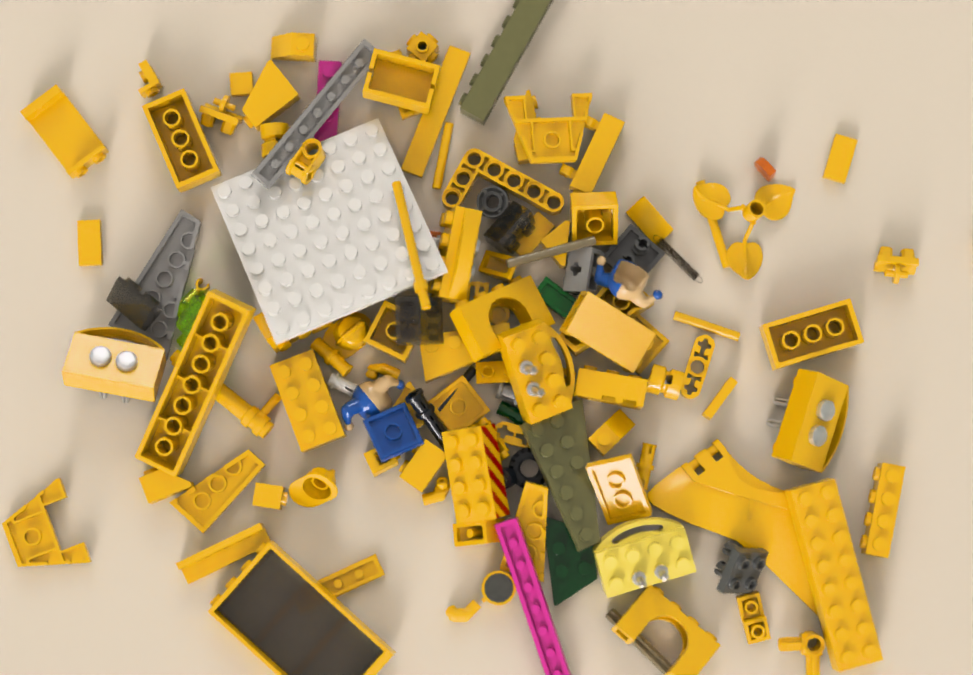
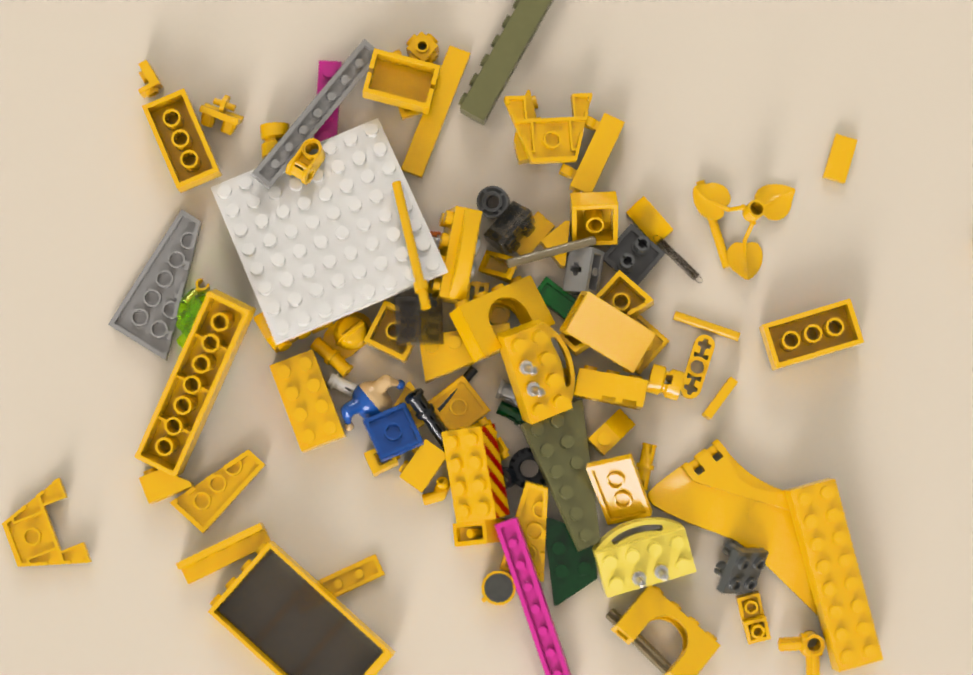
(65, 132): yellow panel -> none
(90, 242): yellow tile -> none
(115, 365): yellow piece -> none
(137, 307): clear smoke slope -> none
(241, 83): yellow tile -> none
(249, 415): yellow cylinder -> none
(269, 97): yellow slope -> none
(269, 496): yellow brick -> none
(294, 47): yellow slope -> none
(314, 488): yellow piece -> none
(381, 368): yellow arm -> none
(442, 157): yellow bar -> none
(462, 614): yellow arm -> none
(491, 372): yellow hinge -> none
(500, 180): yellow beam -> none
(509, 439): yellow beam -> none
(626, 282): tan piece -> none
(765, 168): orange tile -> none
(811, 421): yellow piece -> none
(883, 510): yellow brick -> none
(896, 266): yellow hips -> none

